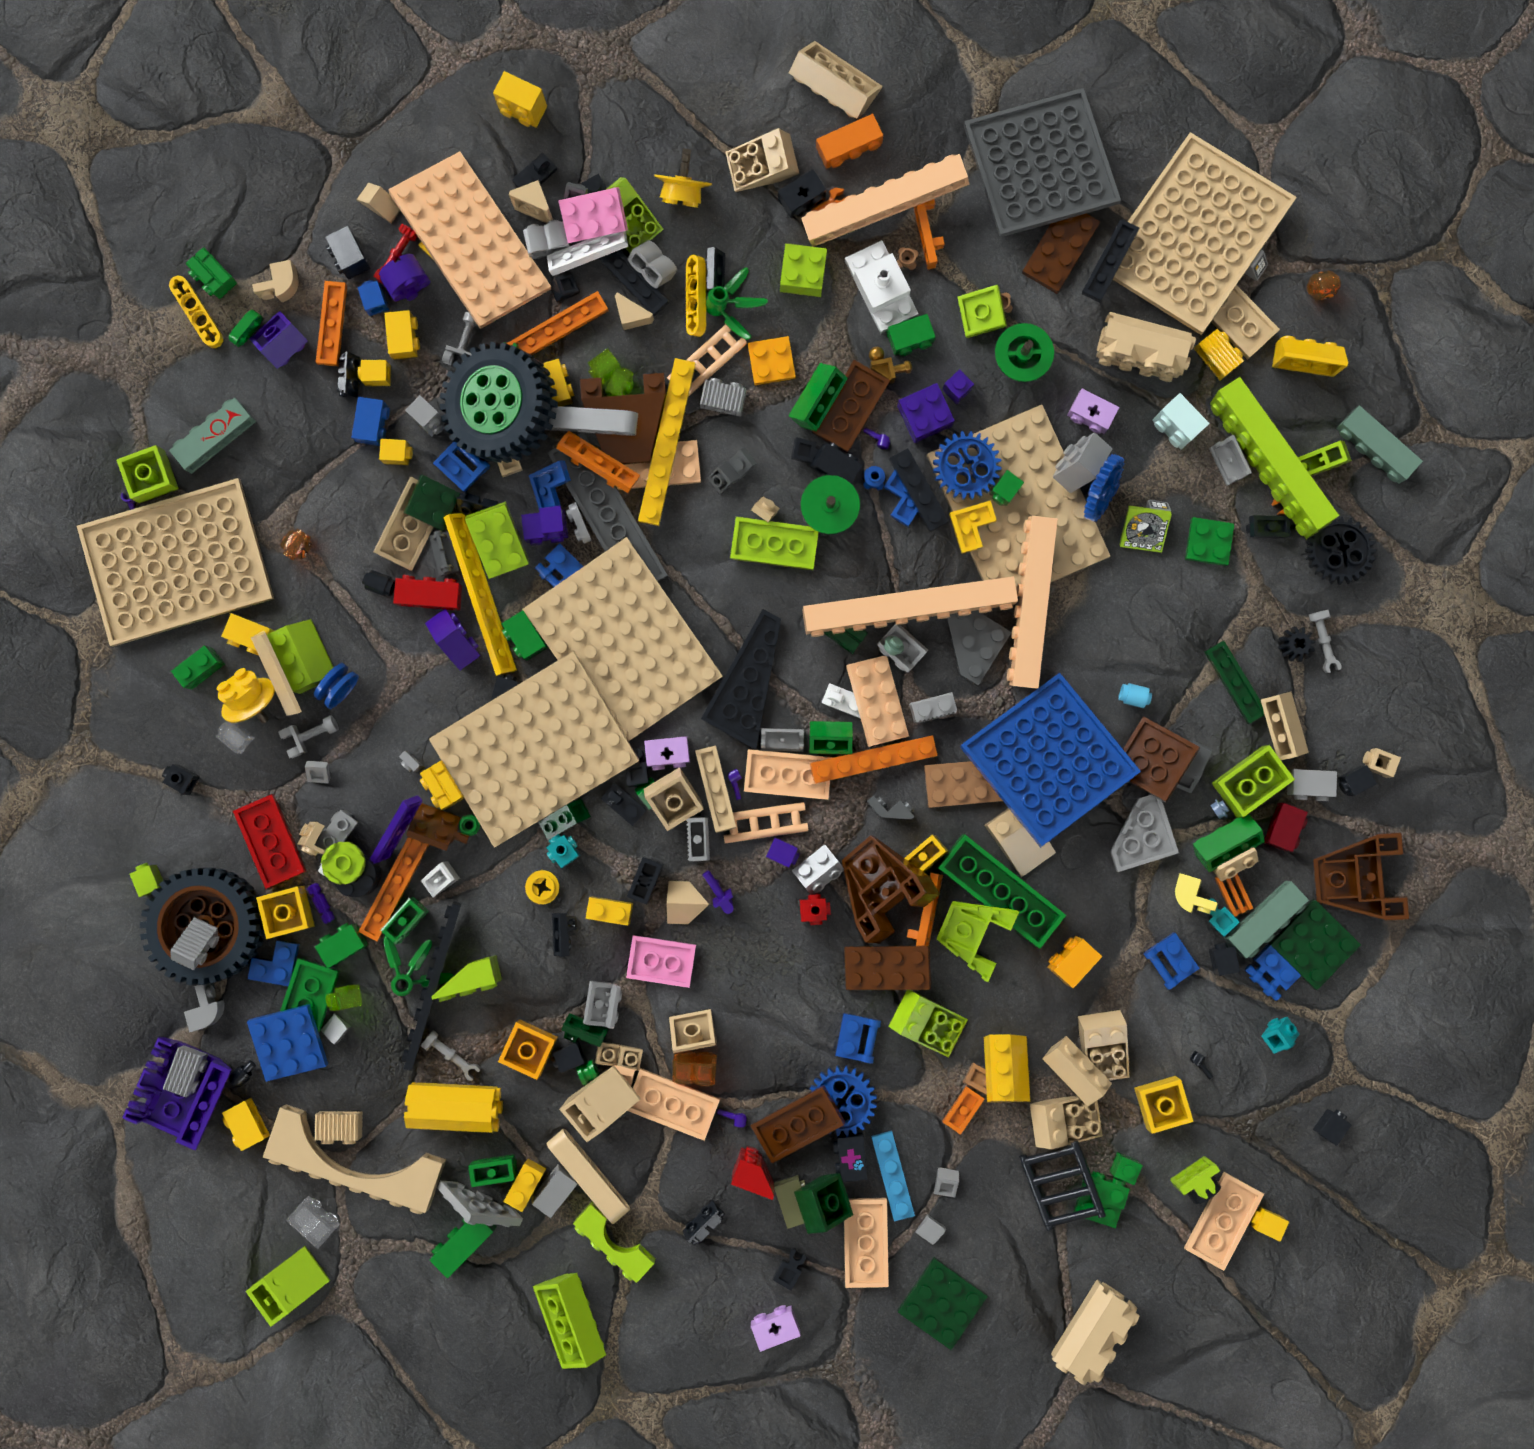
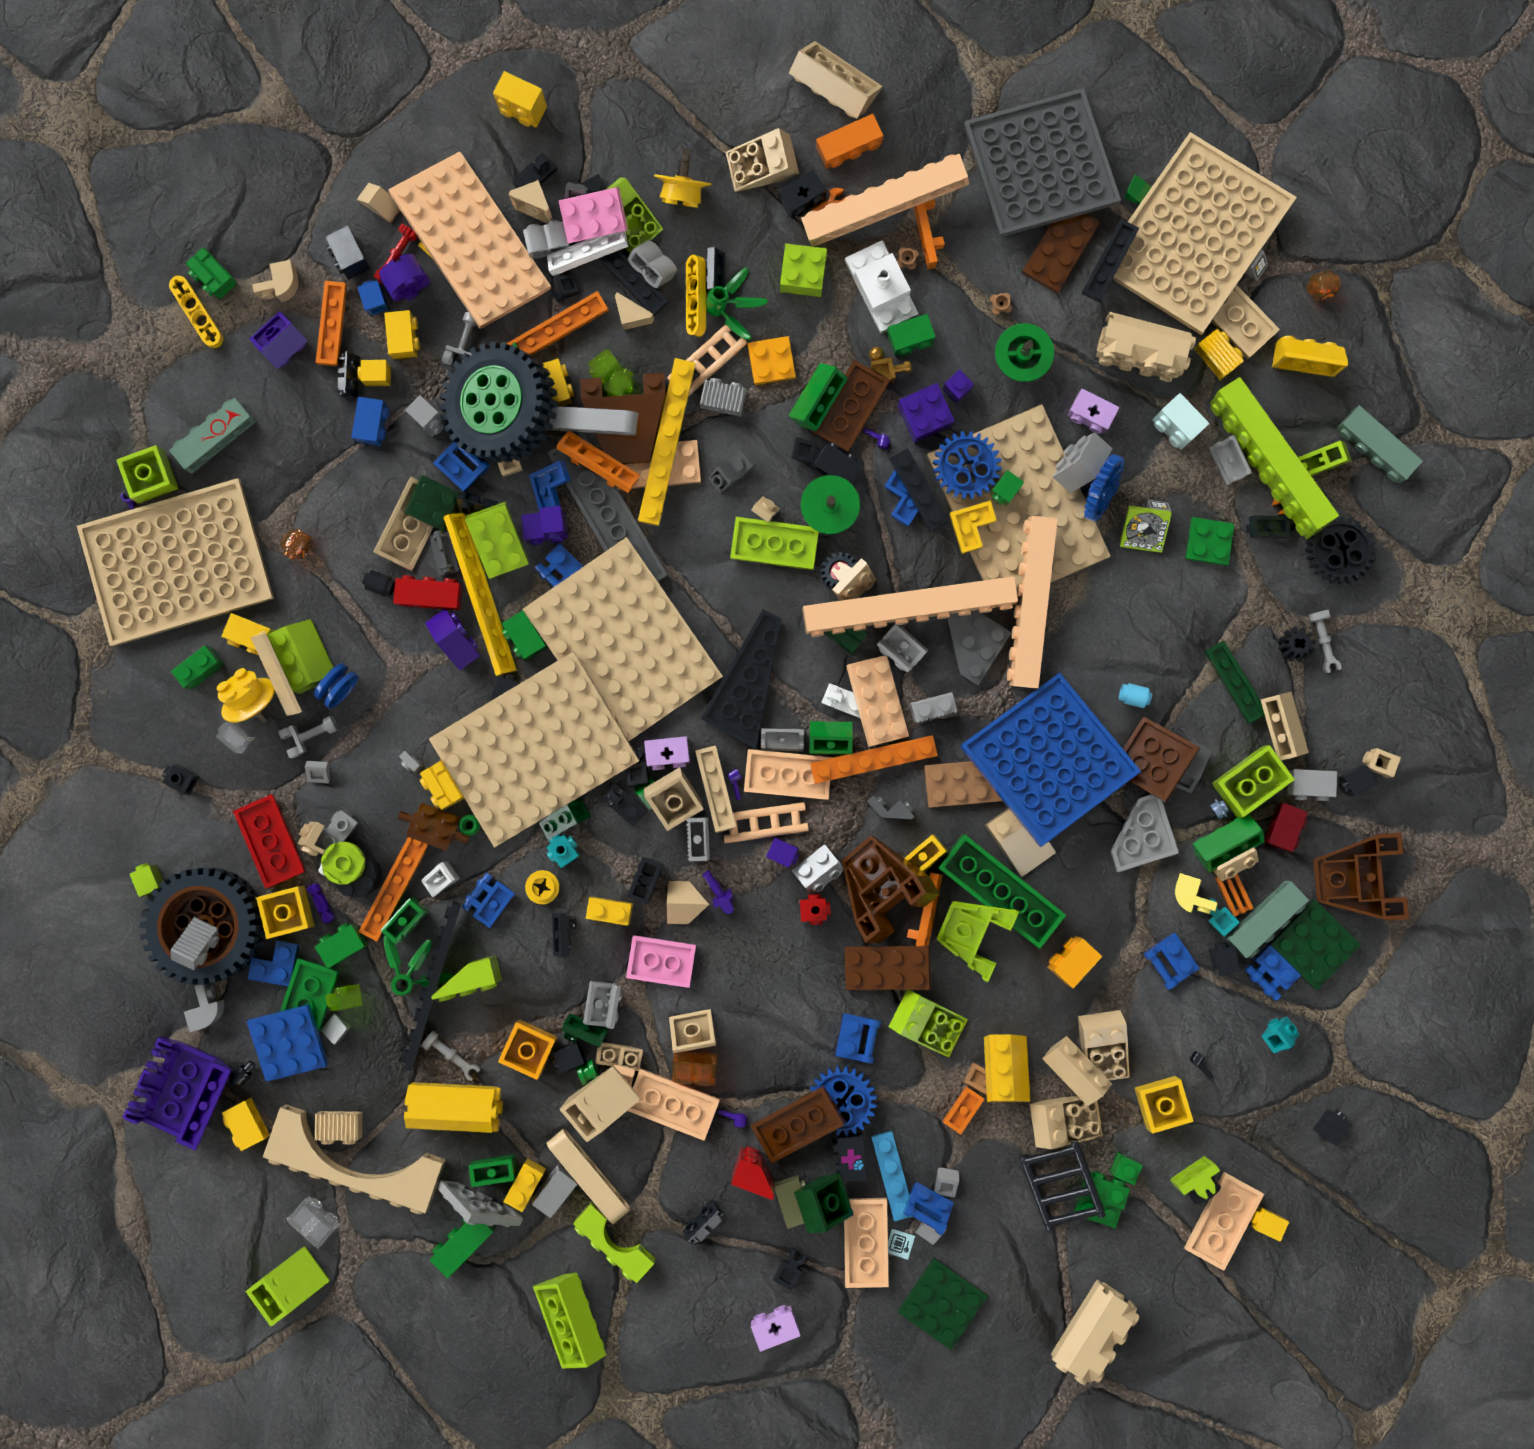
(185, 1071): light grey brick -> none
(245, 328): green beam -> none
(395, 452): yellow brick -> none
(396, 829): dark purple tile -> none
(494, 902): none -> blue plate
(575, 515): light grey plate -> none
(846, 576): none -> tan plate
(871, 483): blue brick -> none
(893, 645): sand green plate -> none
(900, 1243): none -> clear light blue sticker
(931, 1204): none -> blue plate
(982, 311): lime tile -> none
(1137, 190): none -> green slope

